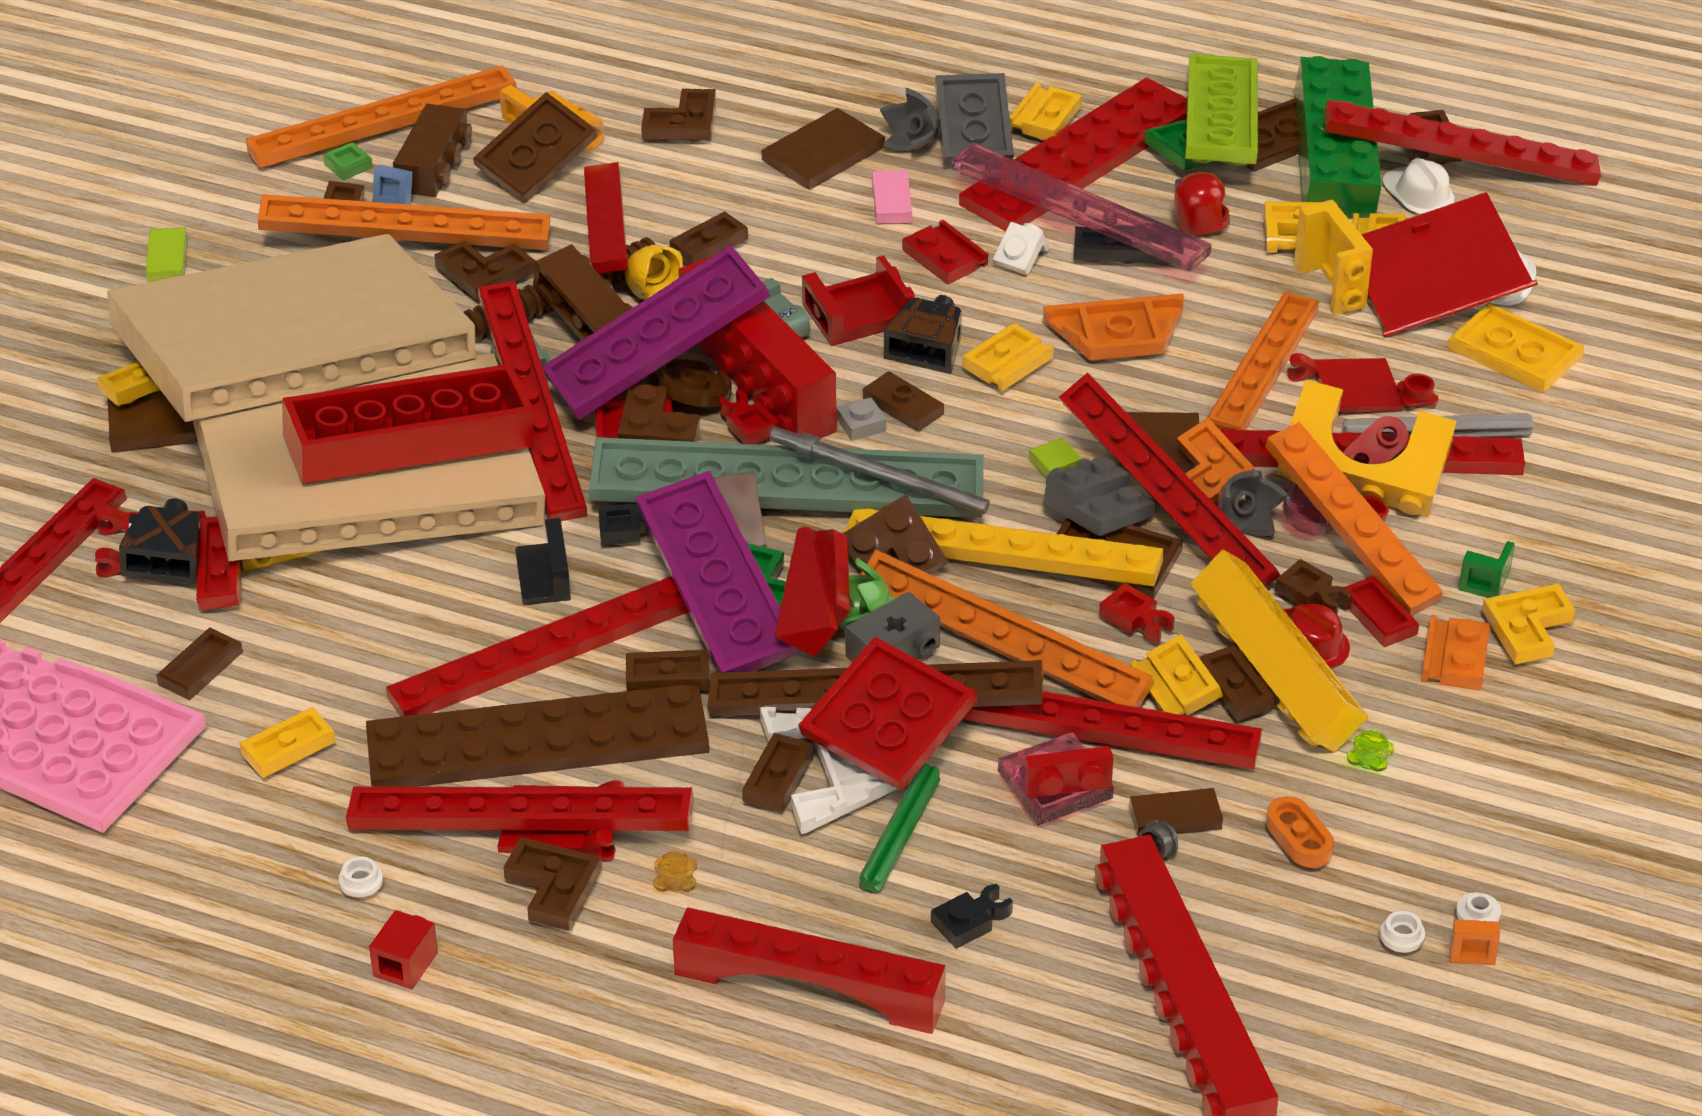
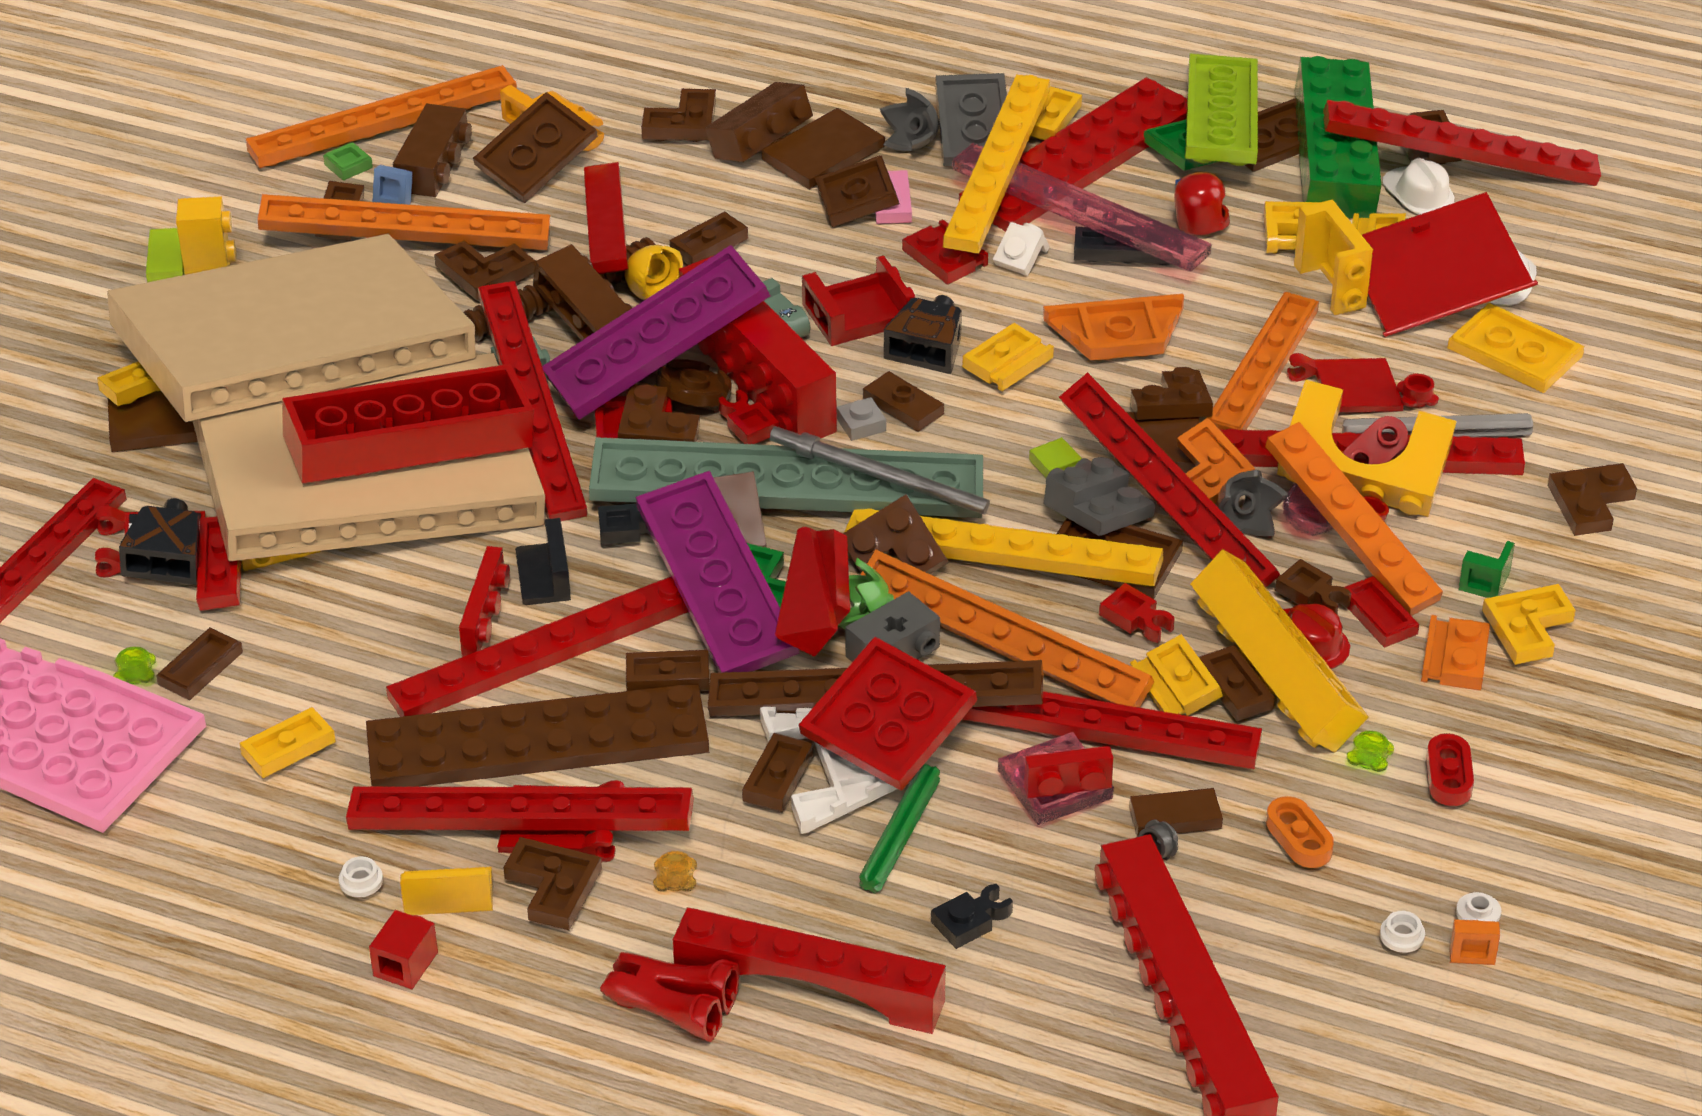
(135, 665): none -> clear neon green plate
(204, 234): none -> yellow brick
(447, 890): none -> yellow panel
(483, 601): none -> red plate
(677, 992): none -> red piece
(759, 121): none -> reddish brown brick
(857, 191): none -> reddish brown tile
(996, 164): none -> yellow plate
(1181, 396): none -> reddish brown plate
(1450, 769): none -> red plate
(1586, 491): none -> reddish brown plate

